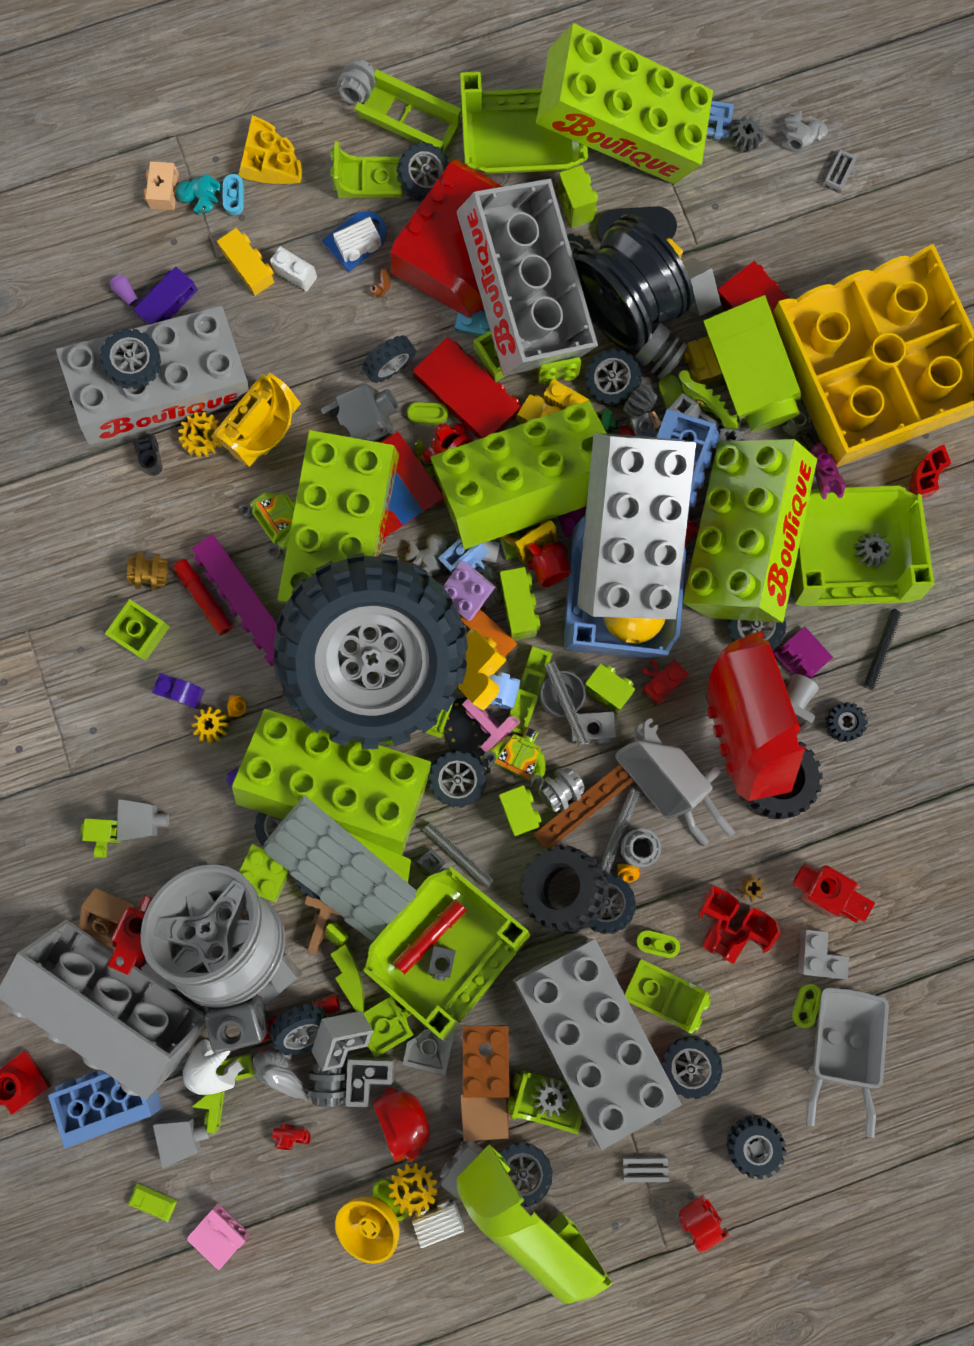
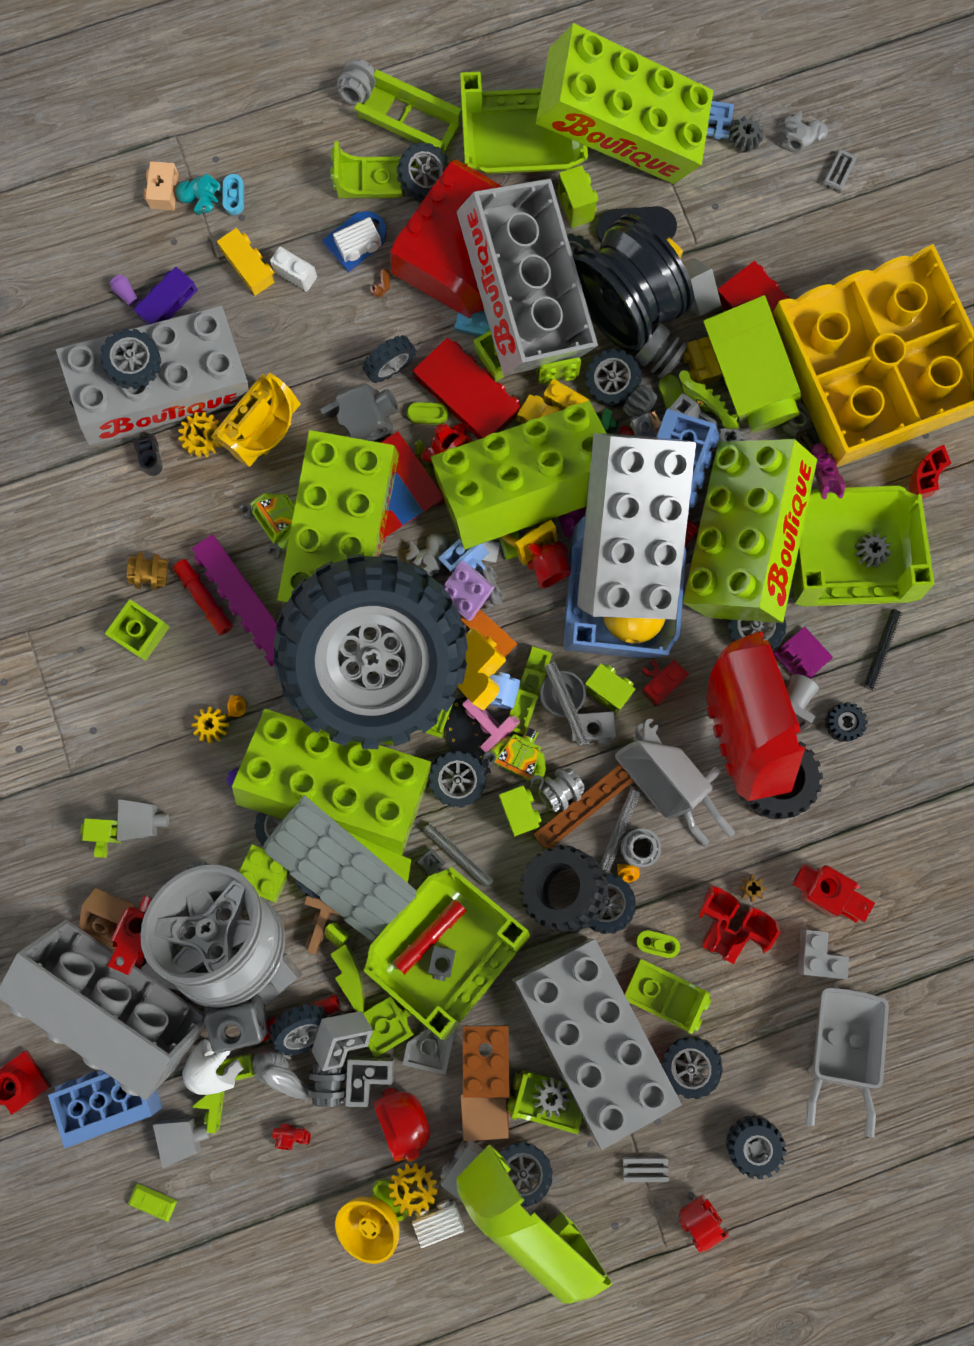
(178, 691): dark purple brick -> none
(218, 1236): bright pink bracket -> none
(269, 156): yellow brick -> none
(519, 603): lime brick -> none
(809, 1006): lime plate -> none

